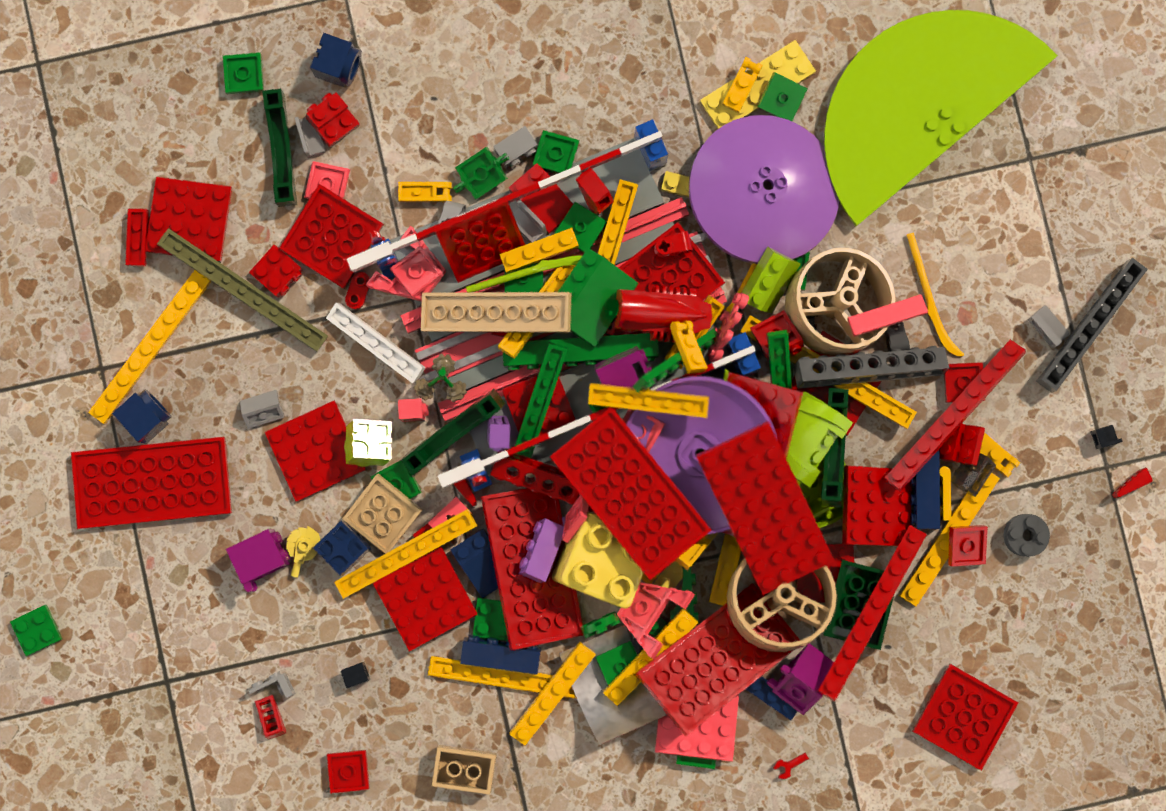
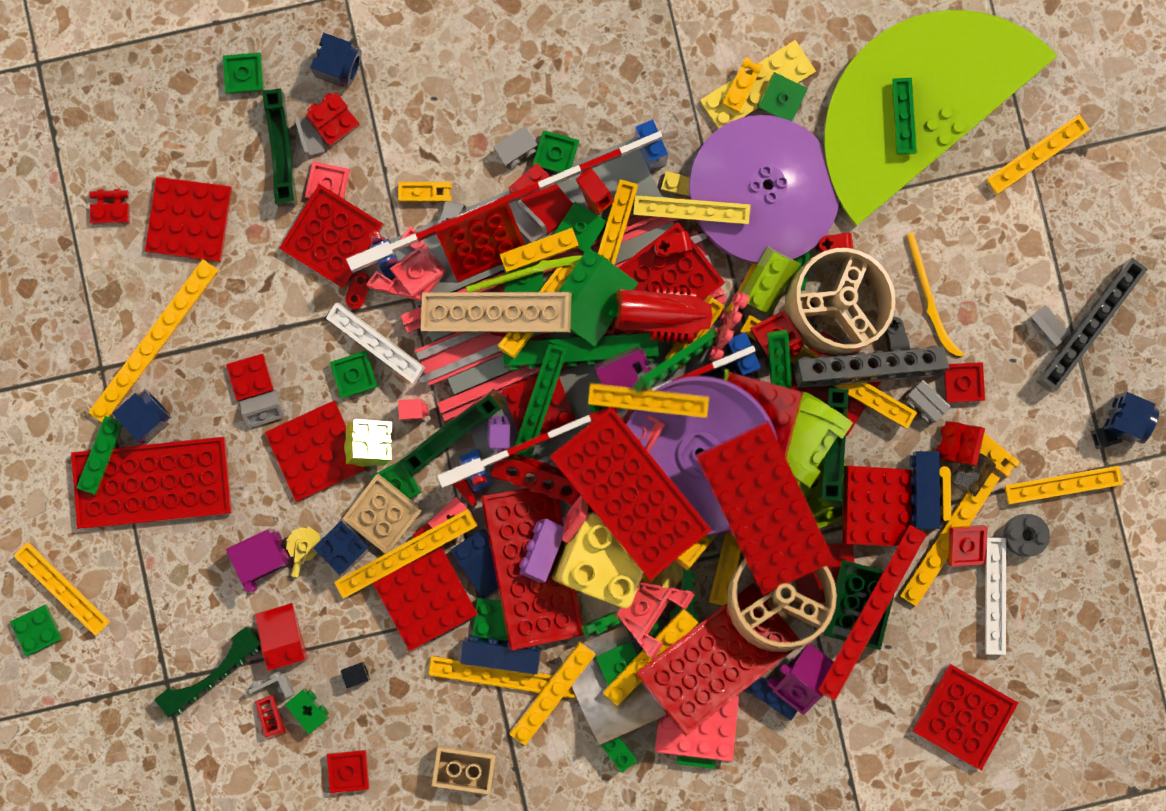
(62, 588): none -> yellow plate
(100, 455): none -> green plate
(109, 213): none -> red plate
(136, 237): red plate -> none
(242, 290): olive plate -> none
(244, 644): none -> dark green arch
(250, 377): none -> red plate
(276, 271): red plate -> none
(280, 637): none -> red slope
(309, 721): none -> green brick
(353, 374): none -> green plate
(443, 366): dark tan plant -> none
(481, 173): green plate -> none
(619, 753): none -> green brick
(688, 346): yellow plate -> none
(692, 209): none -> light yellow plate
(789, 765): red bar -> none
(841, 240): none -> red piece
(887, 315): coral tile -> none
(904, 116): none -> green plate
(927, 402): none -> light grey brick
(955, 415): red plate -> none
(995, 597): none -> white plate
(1037, 154): none -> yellow plate
(1063, 485): none -> yellow plate
(1132, 418): none -> dark blue piece
(1138, 480): red slope -> none

